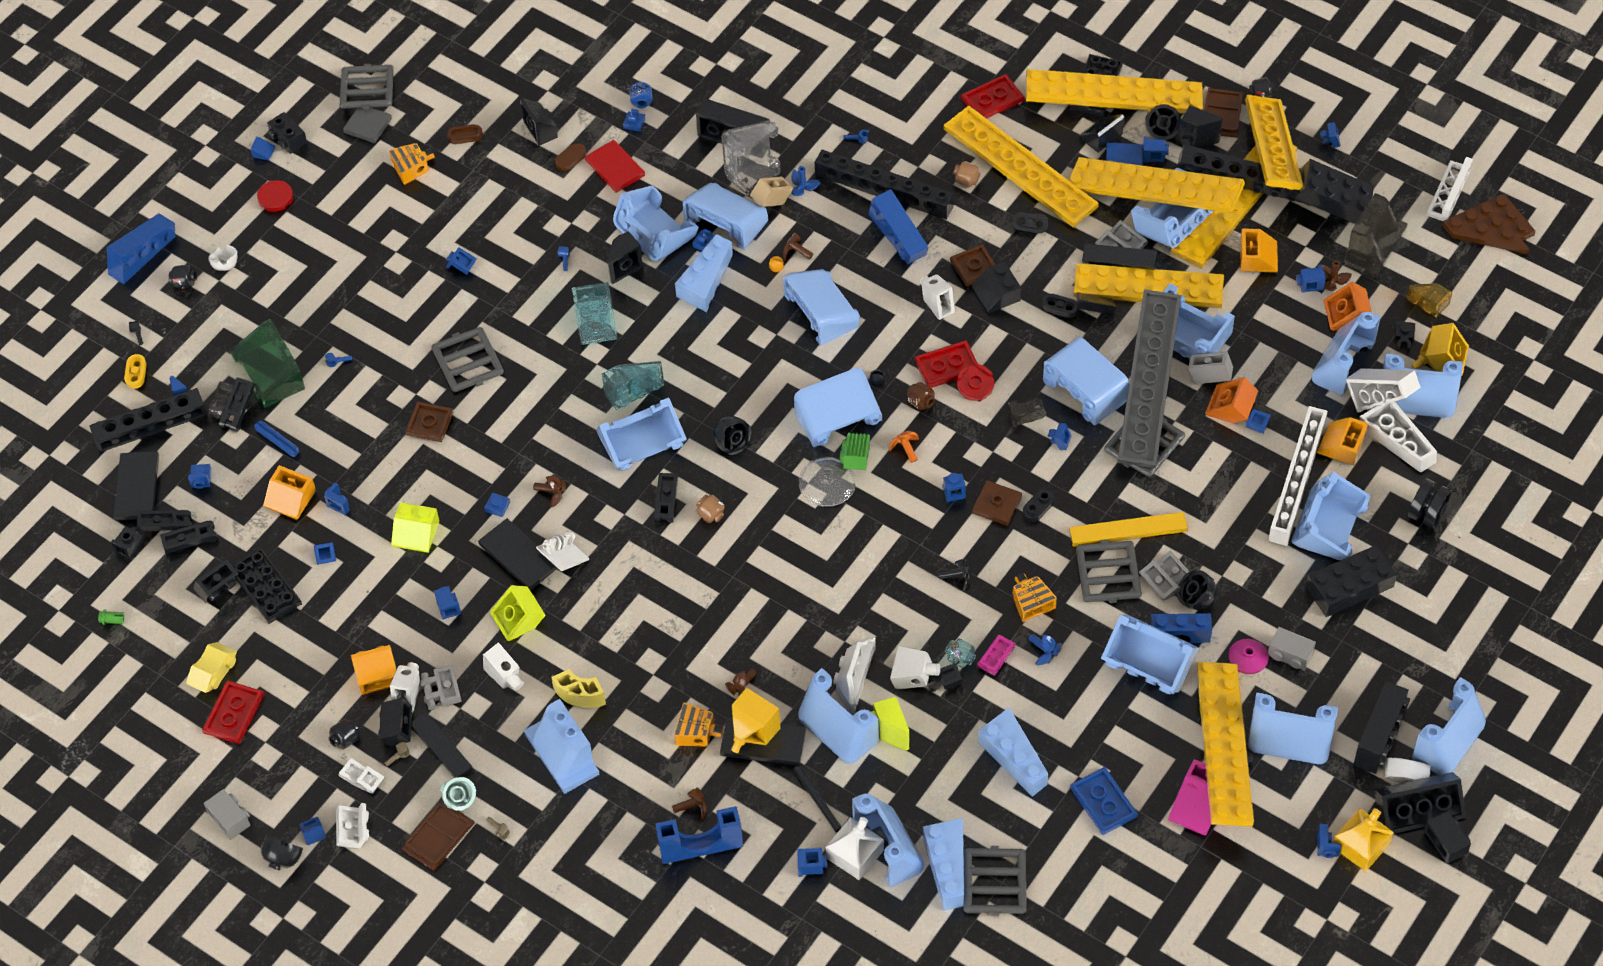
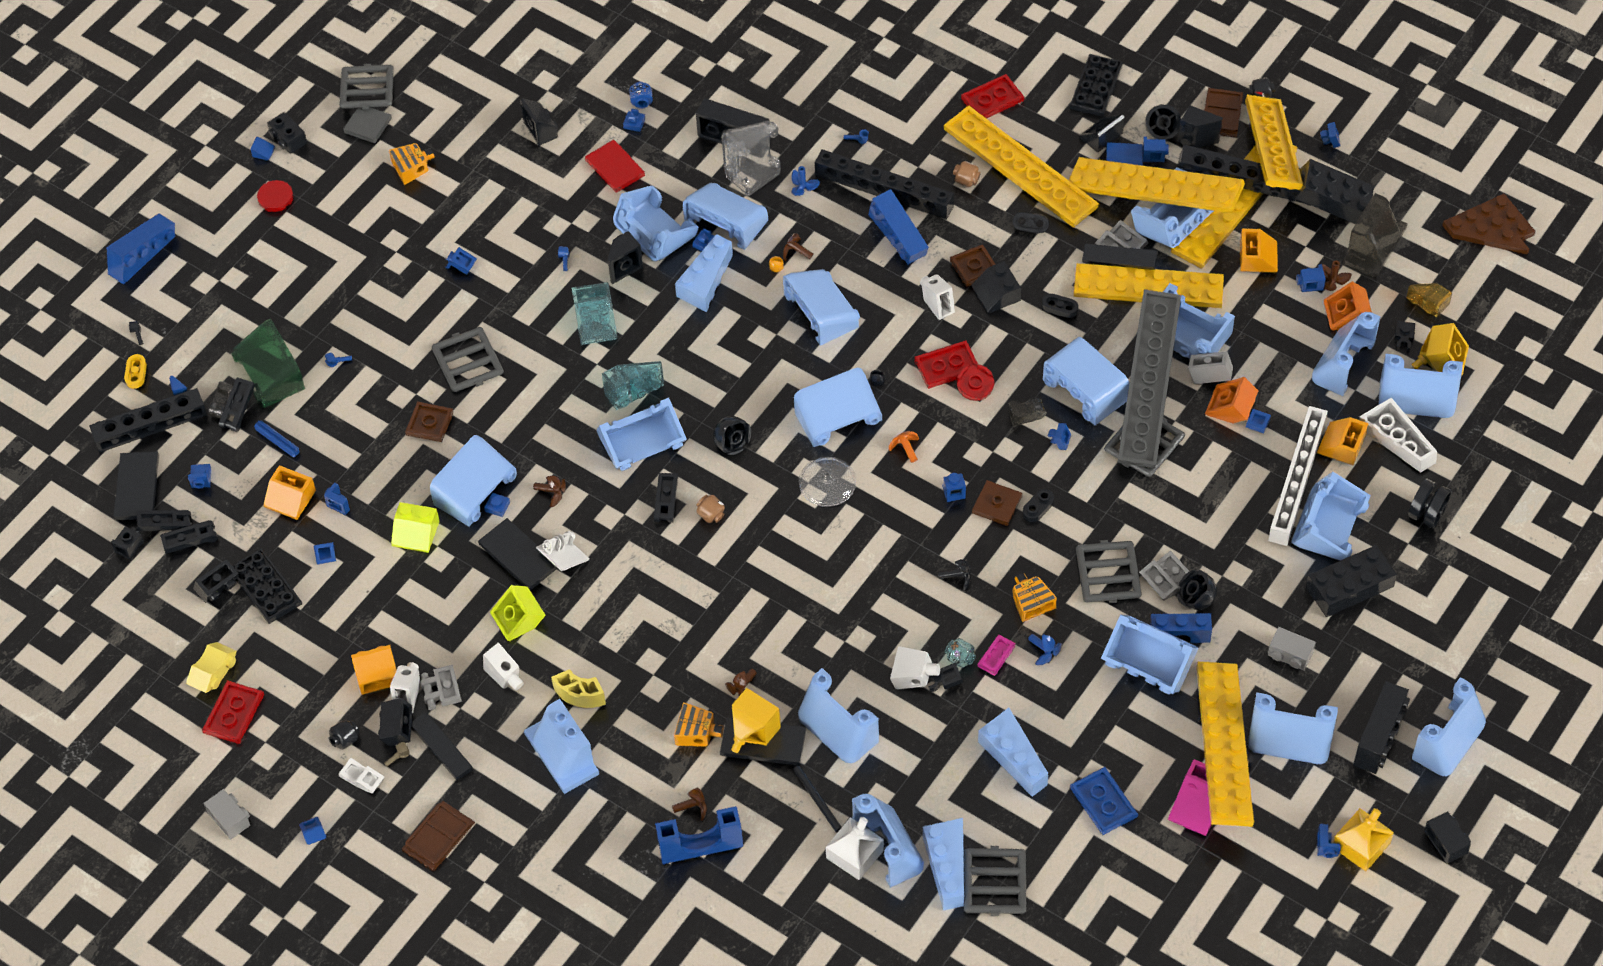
(111, 617): bright green pin -> none
(182, 276): black head -> none
(223, 259): white hair -> none
(279, 853): black cylinder -> none
(351, 826): white bracket -> none
(447, 602): blue brick -> none
(458, 793): light aqua helmet -> none
(465, 134): reddish brown tile -> none
(470, 479): none -> light blue windscreen
(502, 831): dark tan hand -> none
(570, 157): reddish brown tile -> none
(771, 191): tan brick -> none
(811, 861): blue brick -> none
(853, 672): white wedge -> none
(855, 451): bright green brick -> none
(892, 723): neon yellow slope -> none
(920, 396): reddish brown head -> none
(1095, 303): black slope -> none
(1111, 90): yellow plate -> none
(1128, 529): yellow tile -> none
(1246, 662): dark pink dish -> none
(1380, 386): white wedge -> none
(1405, 770): white slope -> none
(1418, 801): black slope -> none
(1452, 192): white fence -> none

